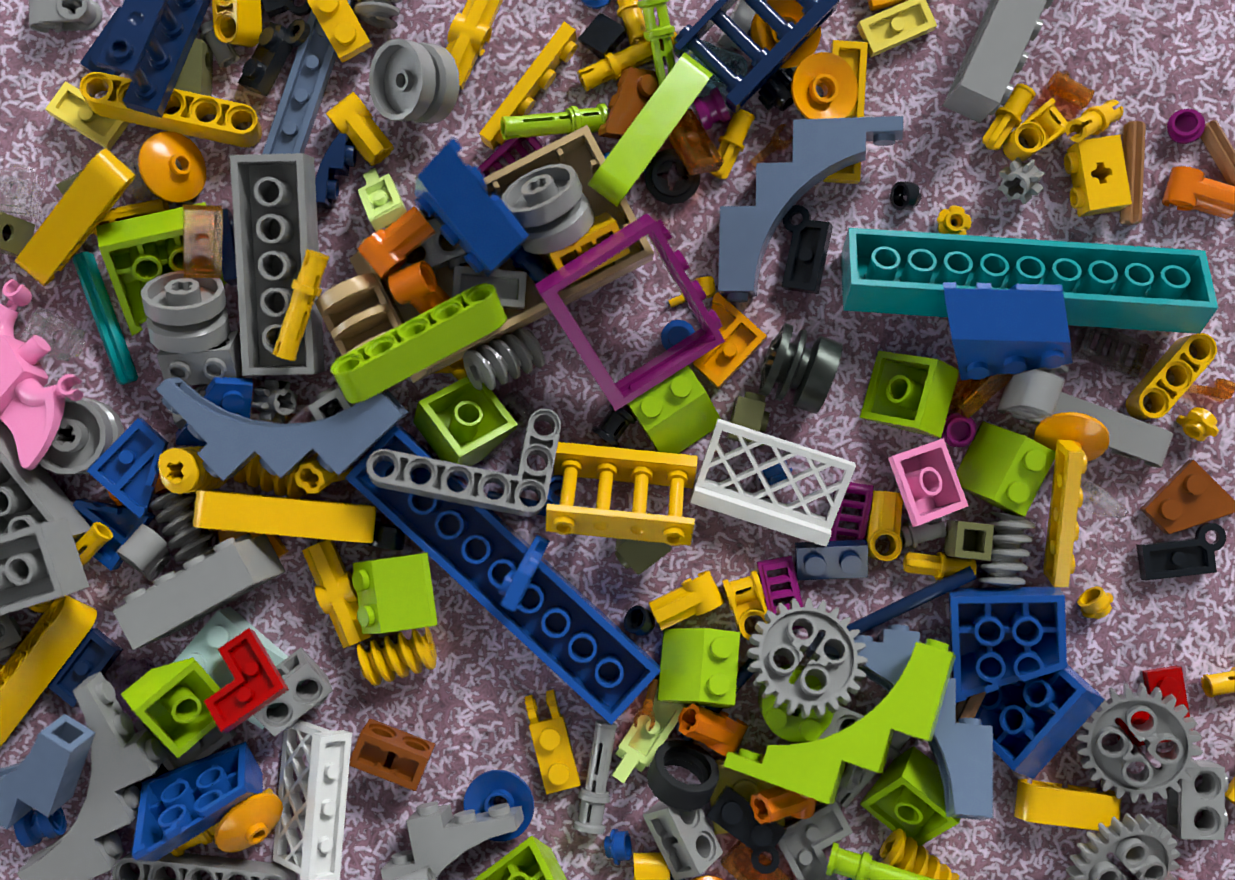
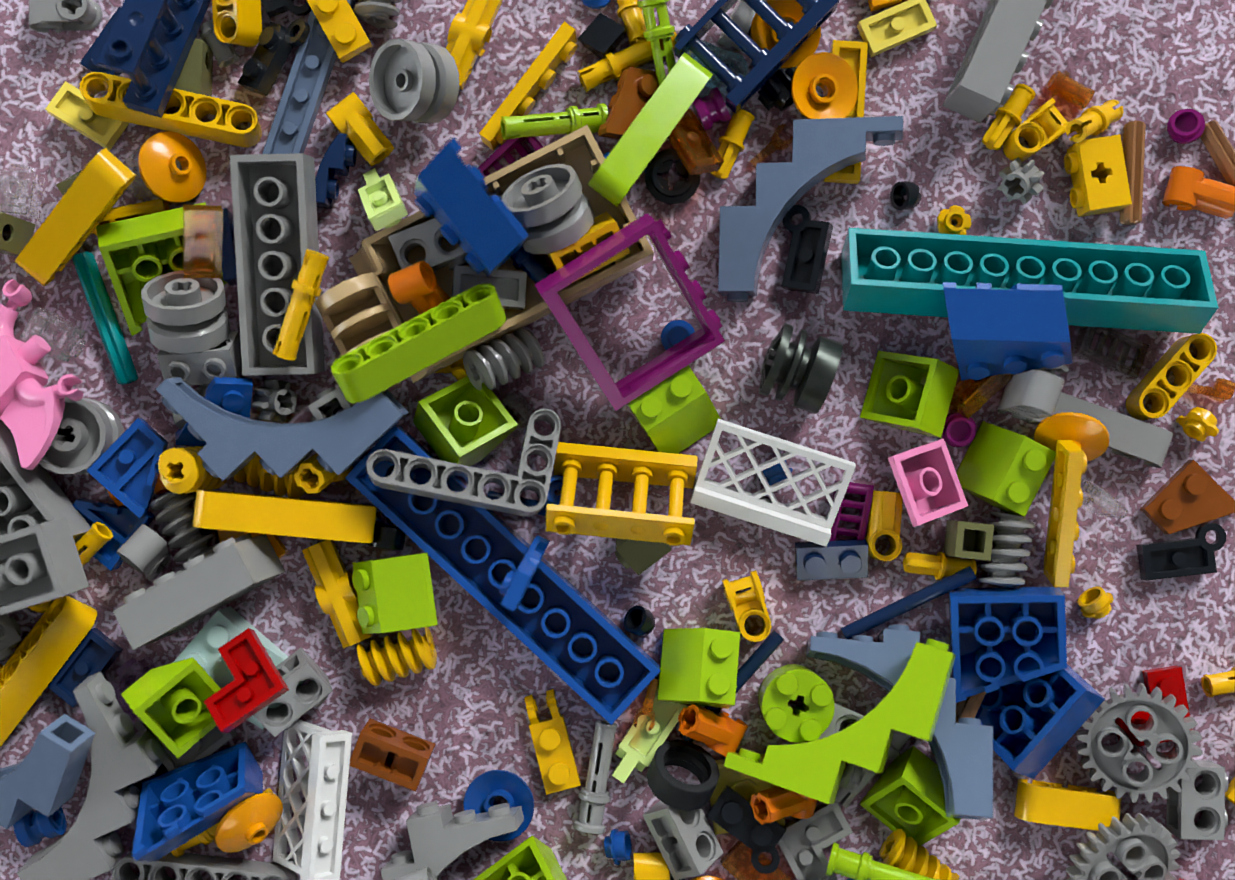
(388, 248): orange piece -> none
(614, 425): black bush -> none
(689, 599): yellow piece -> none
(707, 284): yellow hand -> none
(740, 343): light orange wing -> none
(749, 413): olive brick -> none
(773, 564): magenta slope -> none
(834, 675): light grey gear -> none
(925, 532): light grey pin -> none

